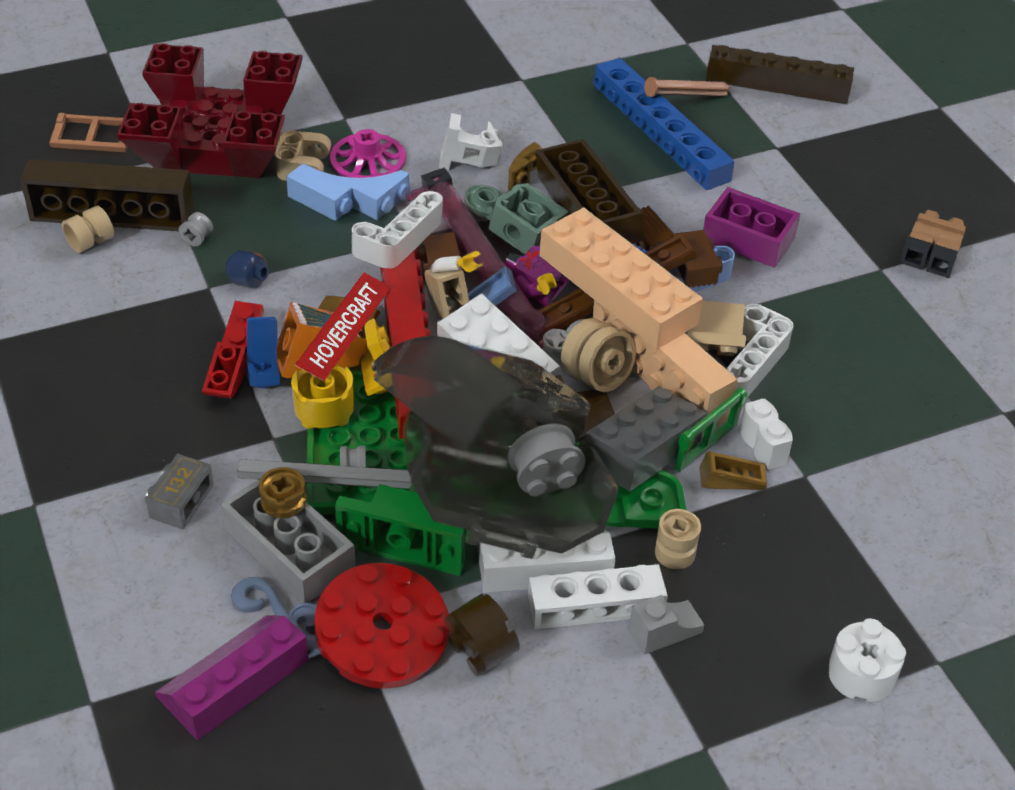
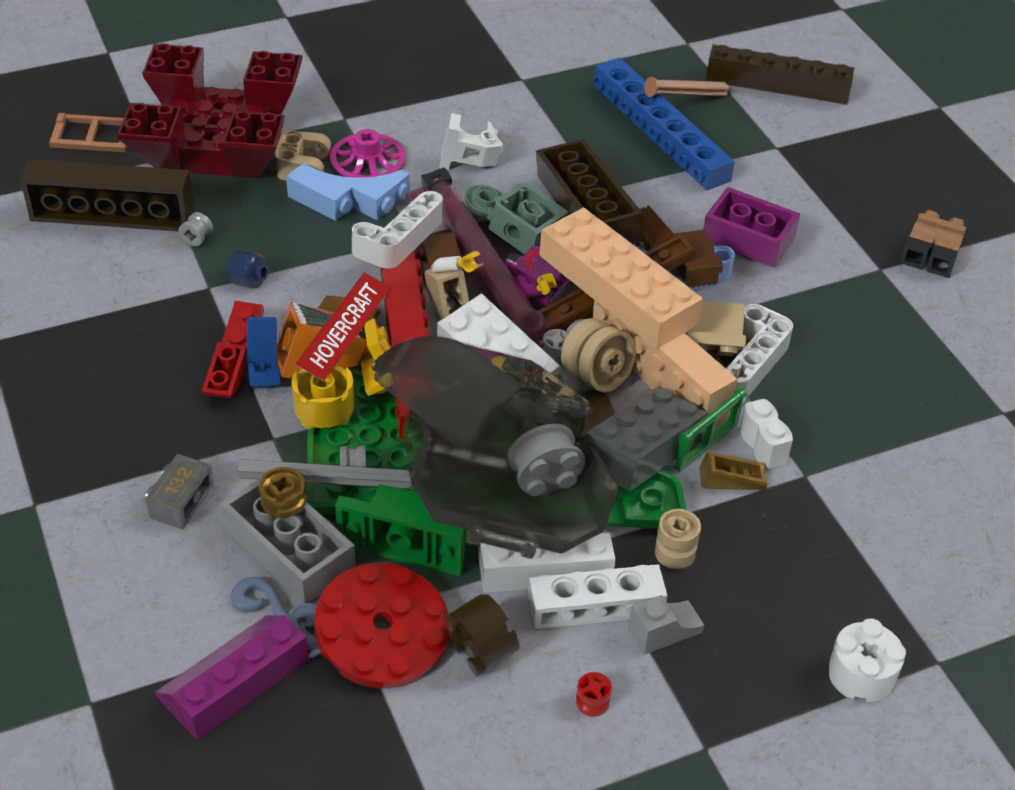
(84, 230): tan wheel -> none
(496, 287): medium blue tile -> none
(522, 166): pearl gold slope -> none
(598, 686): none -> red wheel

